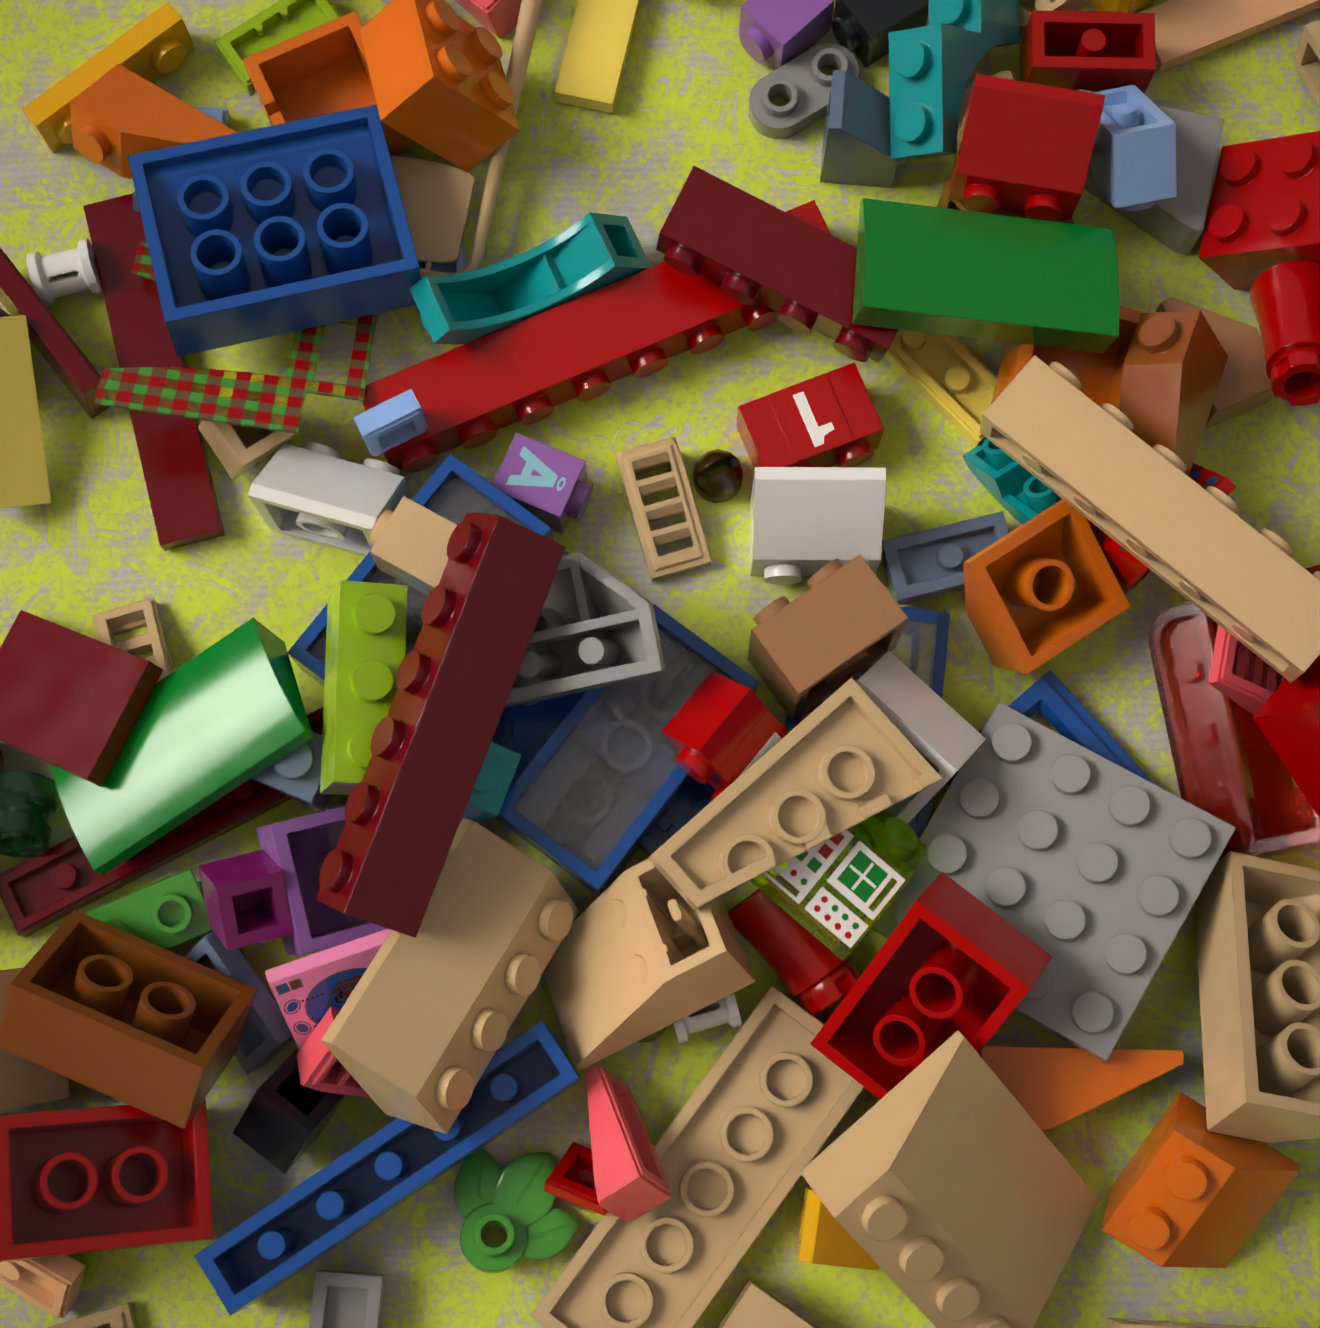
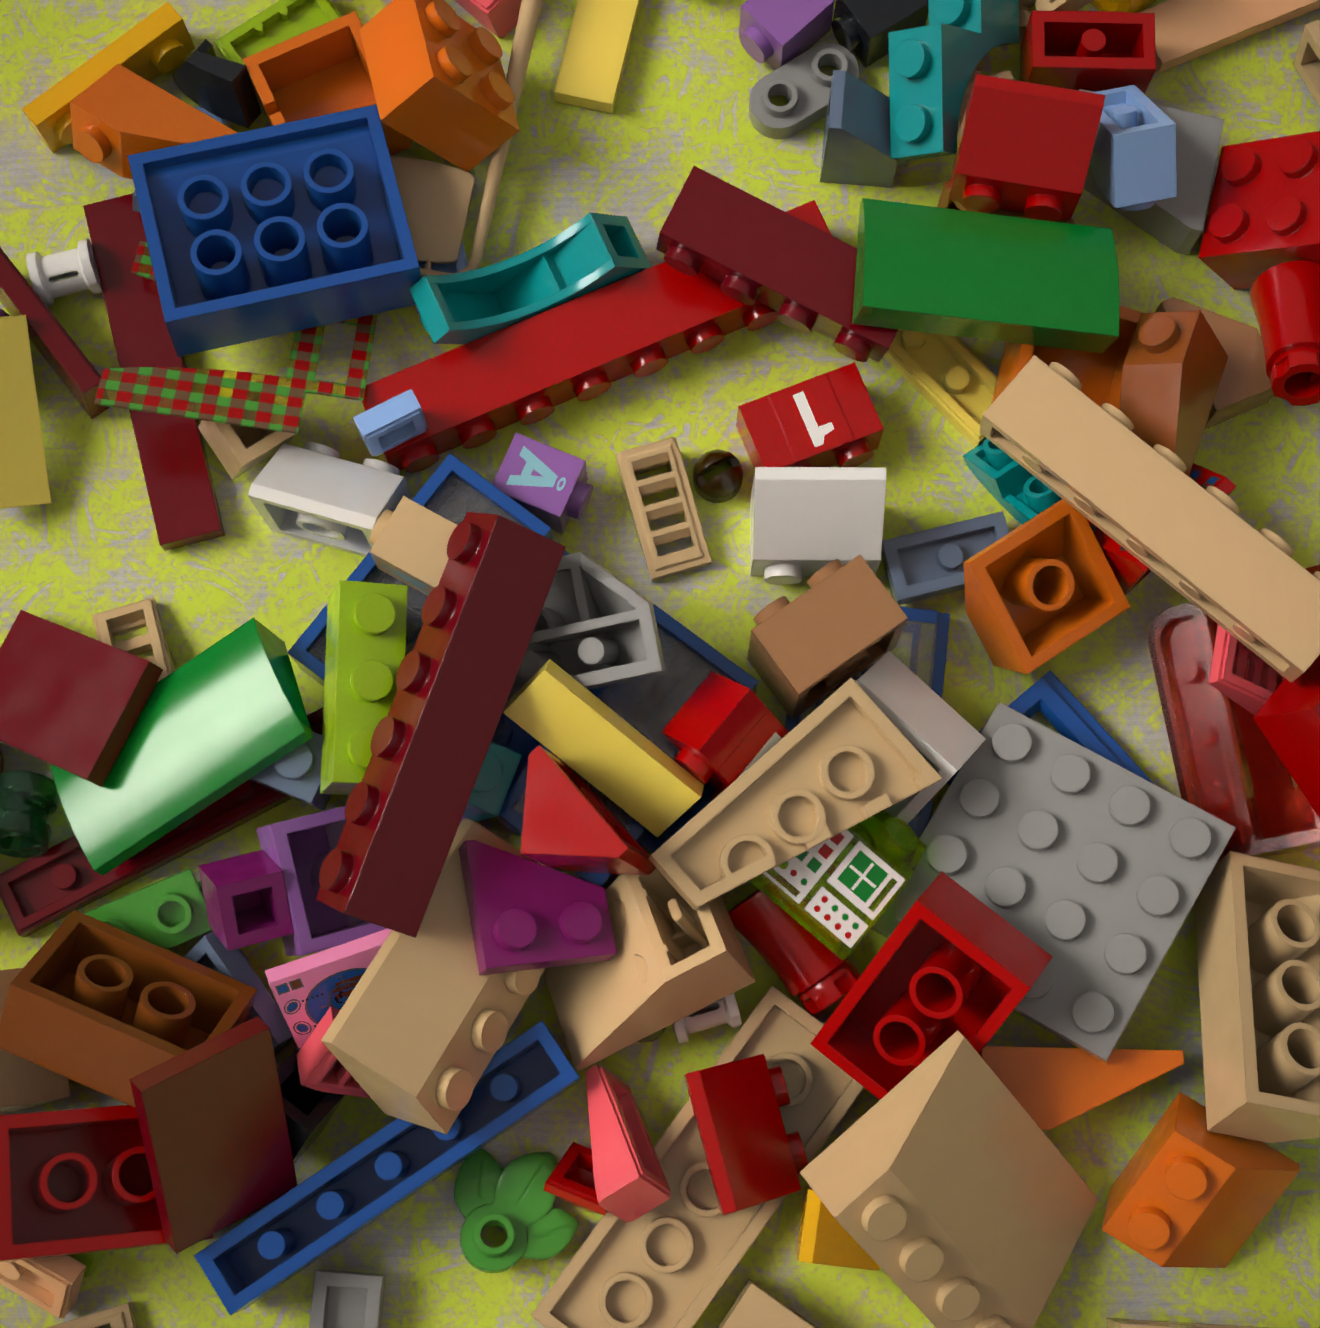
(215, 1133): none -> dark red tile
(218, 86): none -> black slope
(531, 913): none -> magenta wing
(571, 826): none -> red slope
(603, 748): none -> light yellow tile
(745, 1133): none -> red slope

